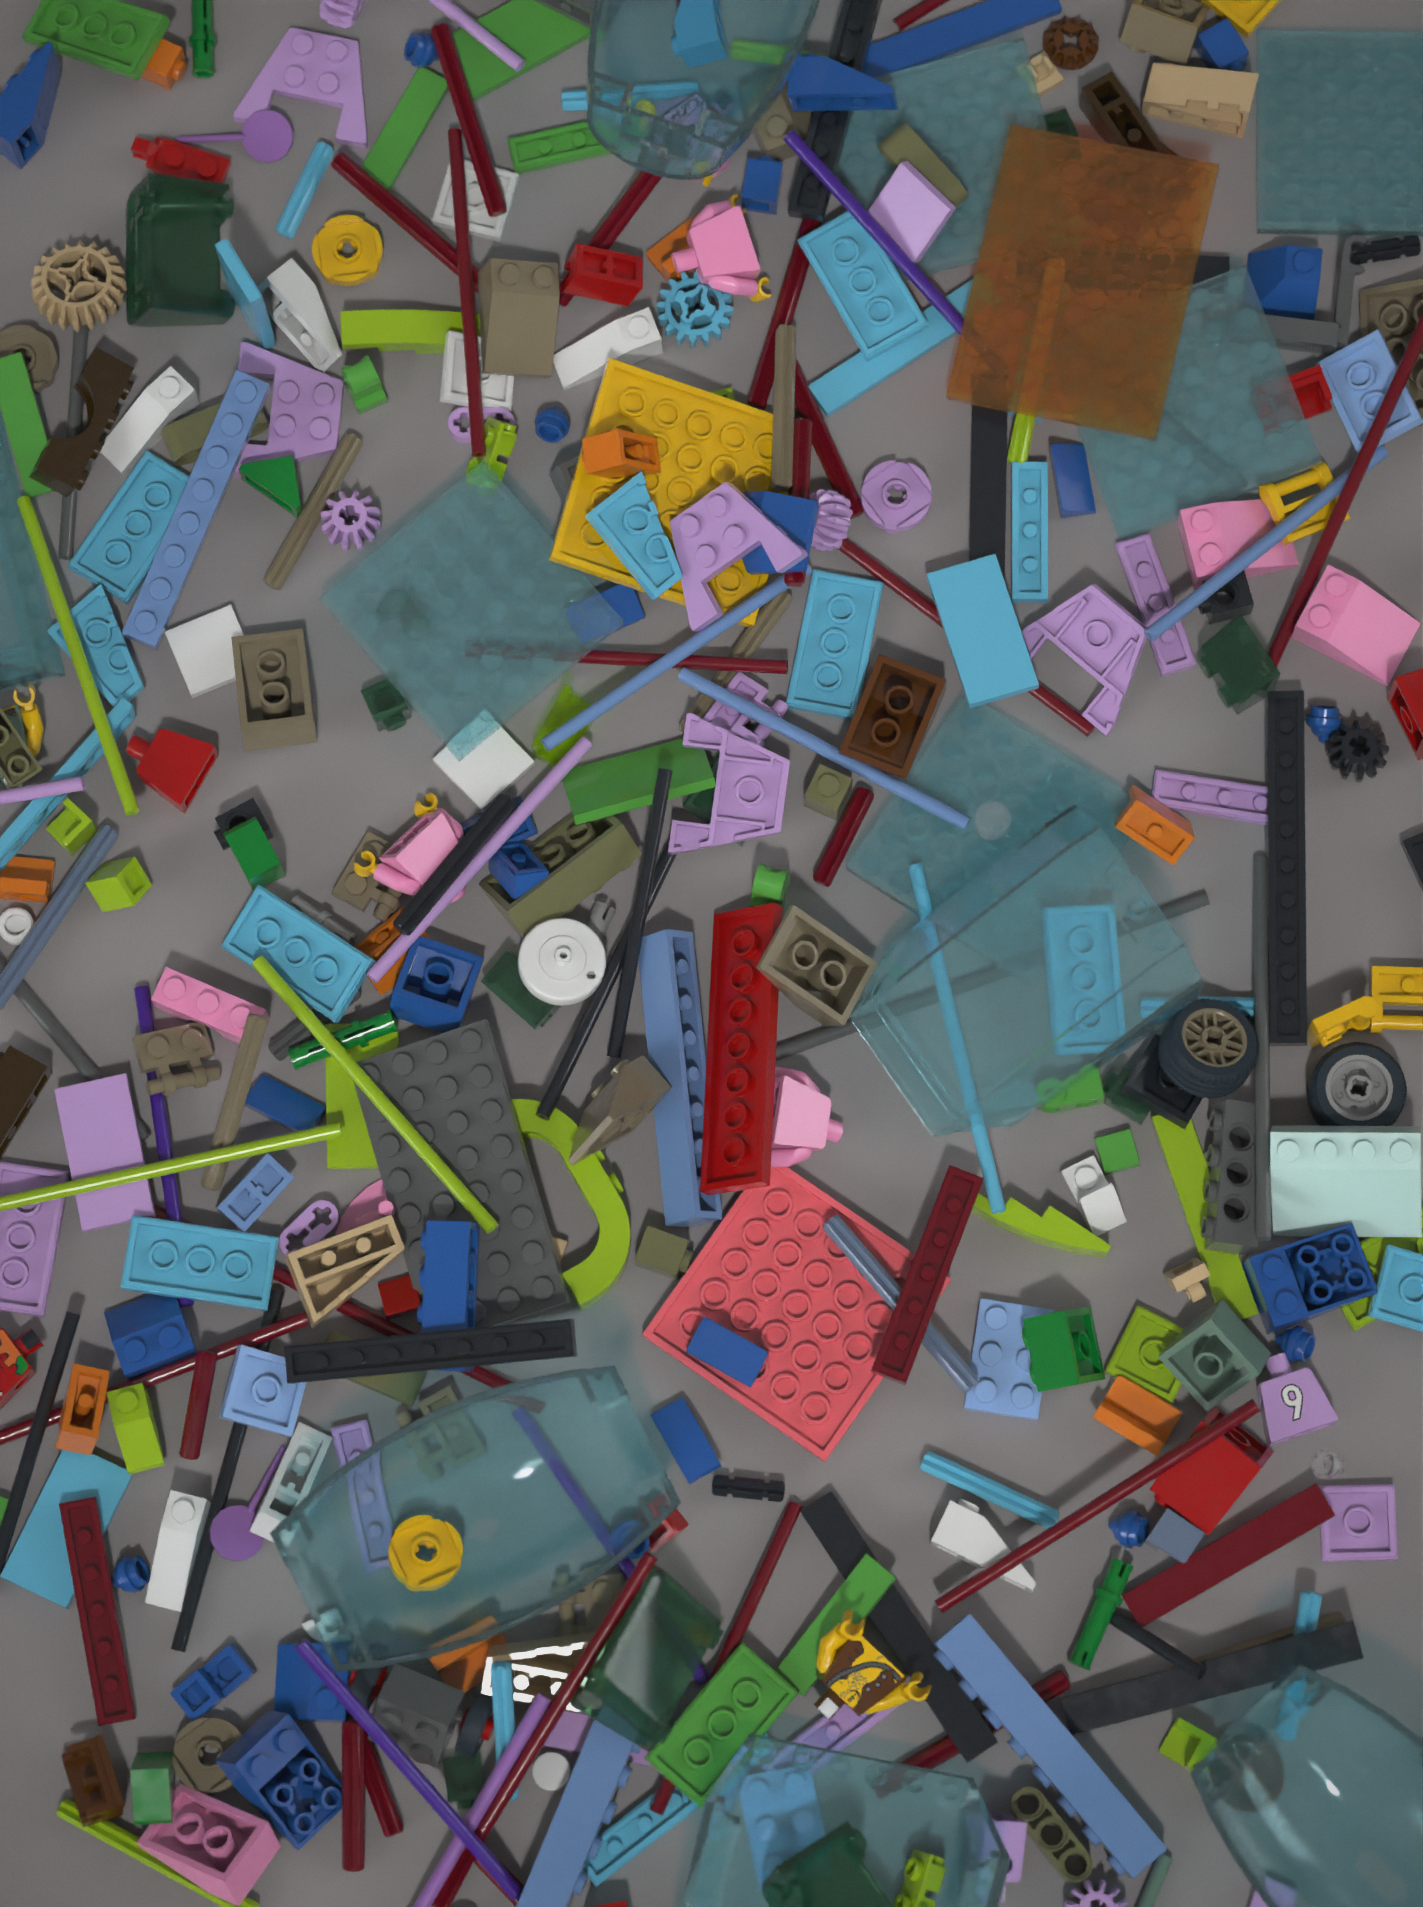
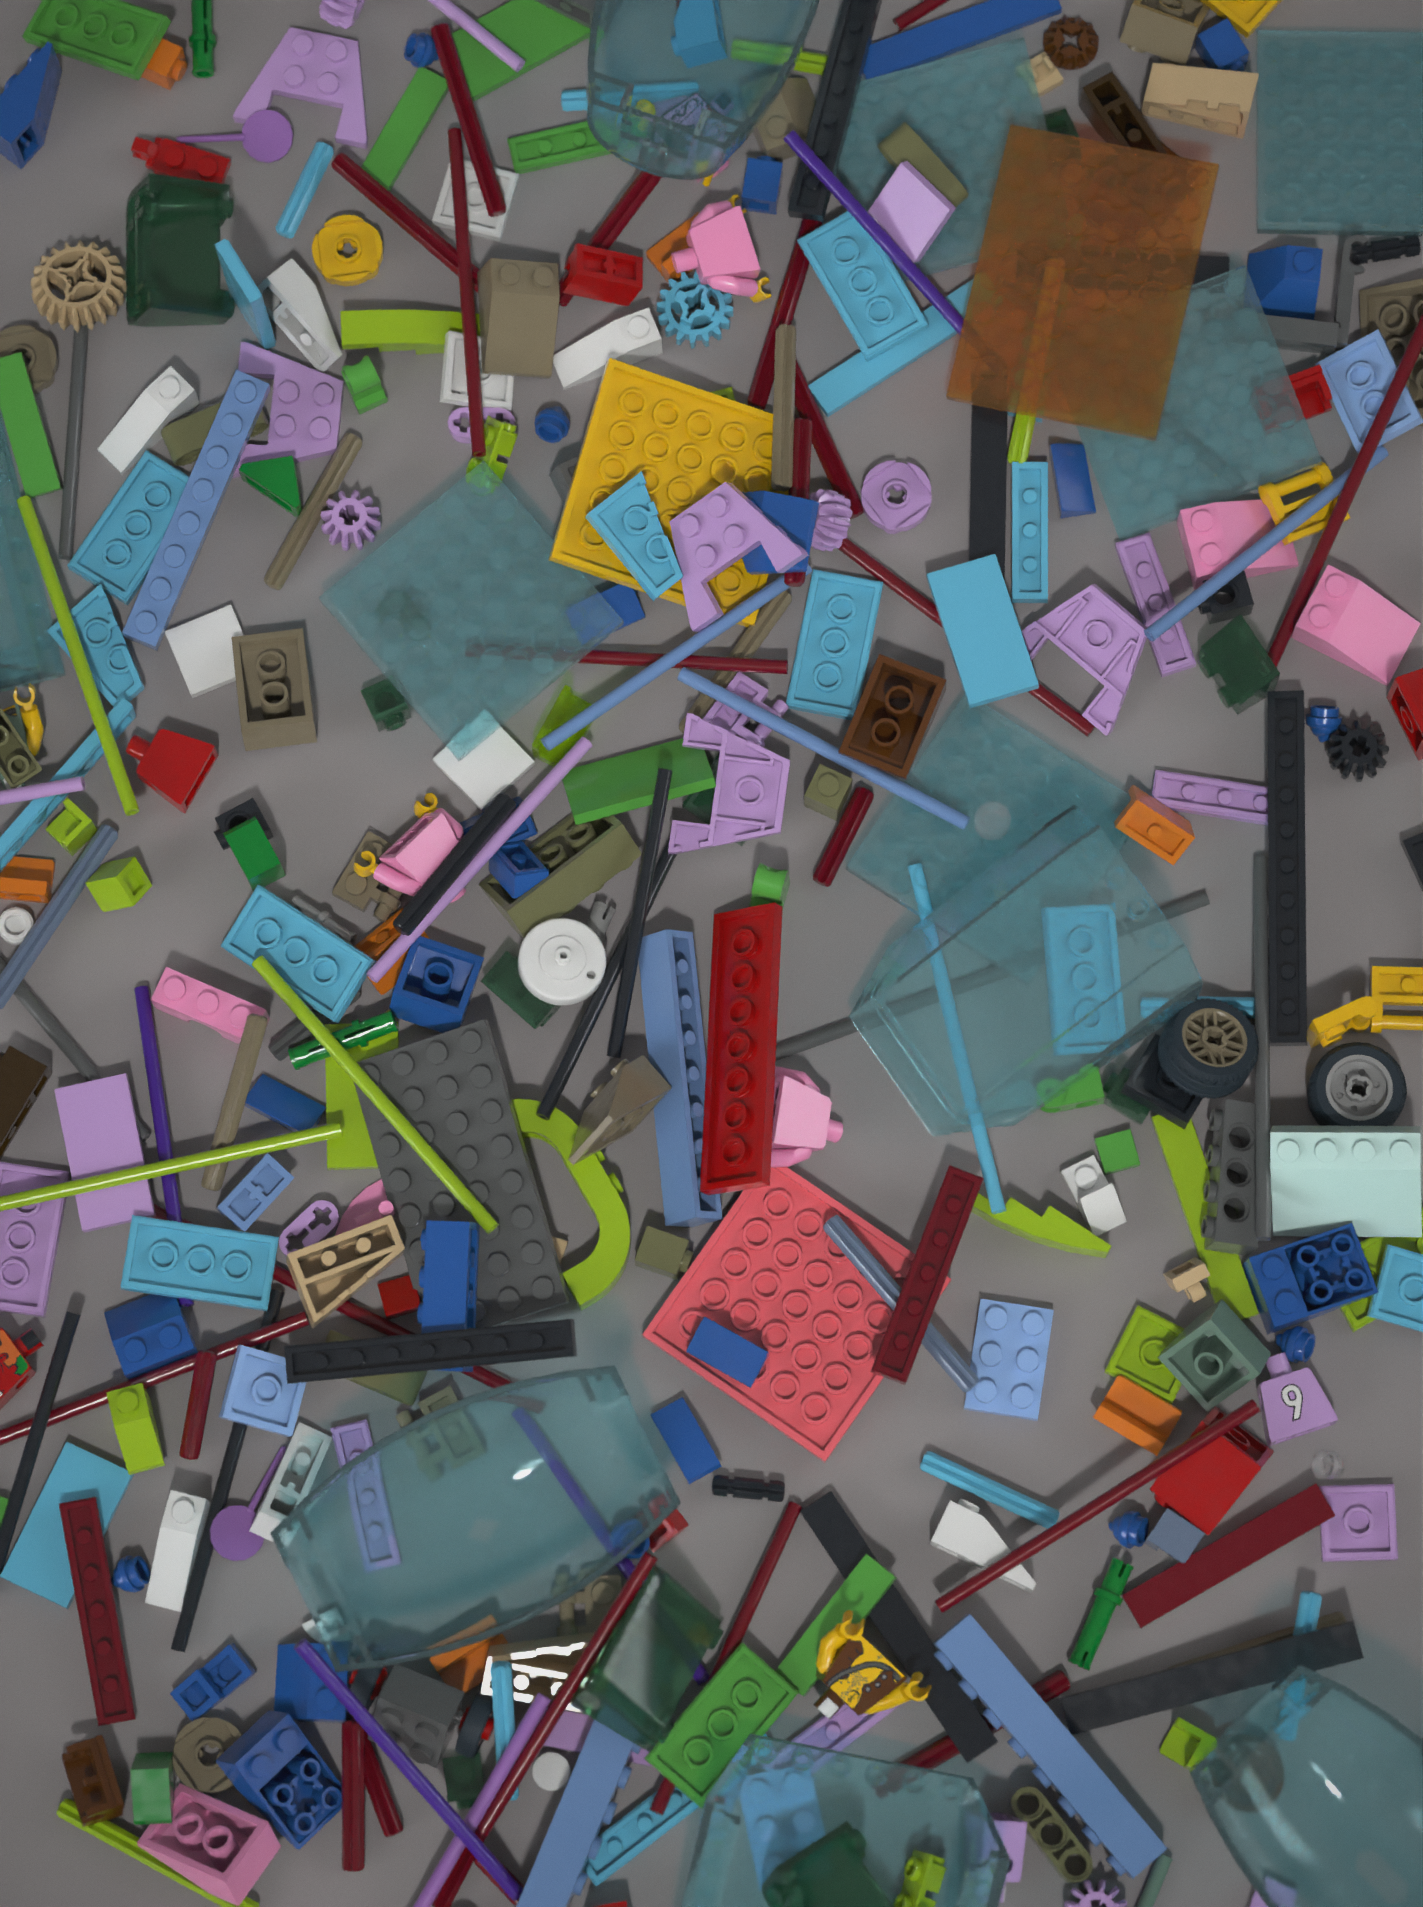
(82, 1409): orange slope -> none
(100, 385): dark brown arch -> none
(172, 1048): dark tan plate -> none
(416, 1572): yellow plate -> none
(620, 454): orange slope -> none
(816, 968): dark tan slope -> none
(831, 86): blue slope -> none
(1063, 1349): green slope -> none
(1158, 1645): black bar -> none

